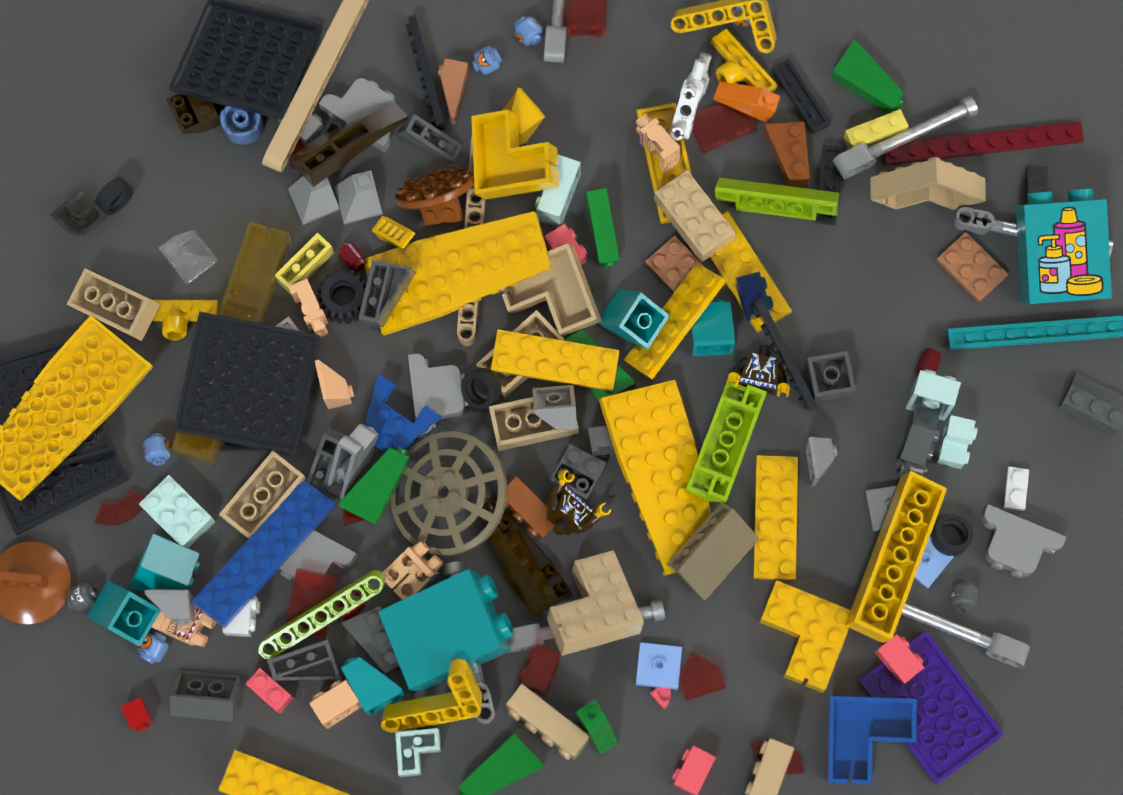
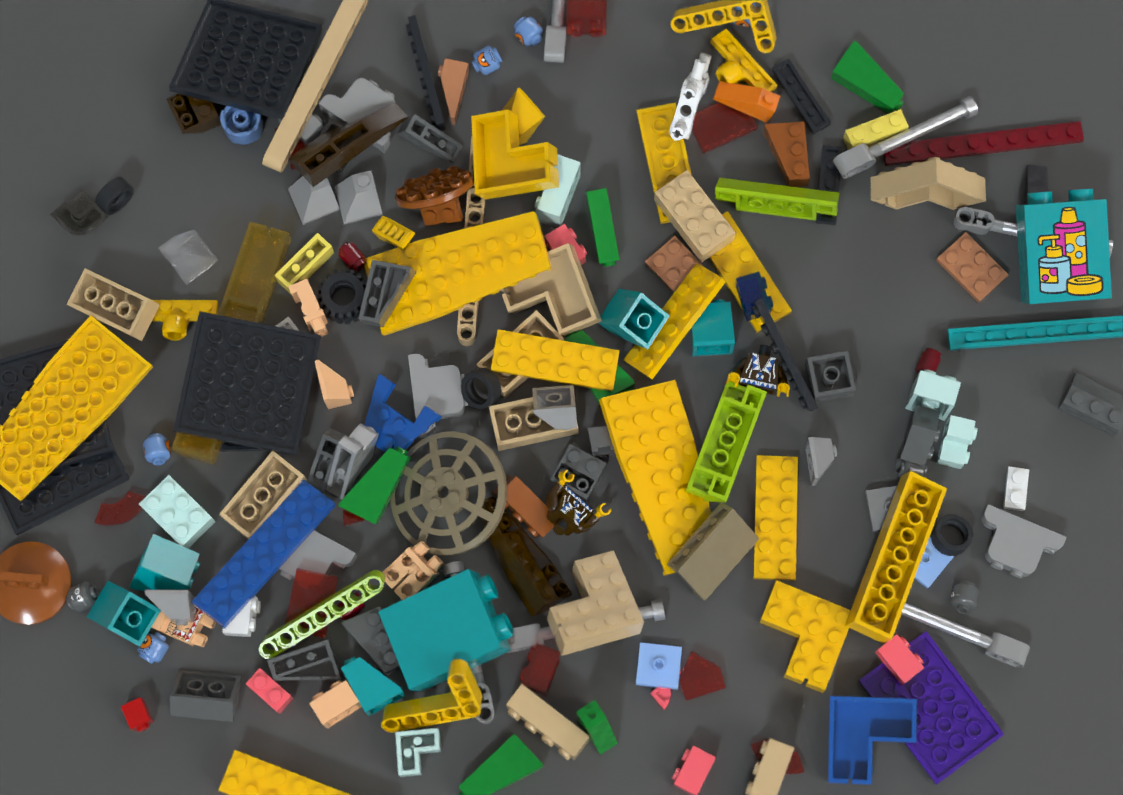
(658, 142): light nougat hips -> none

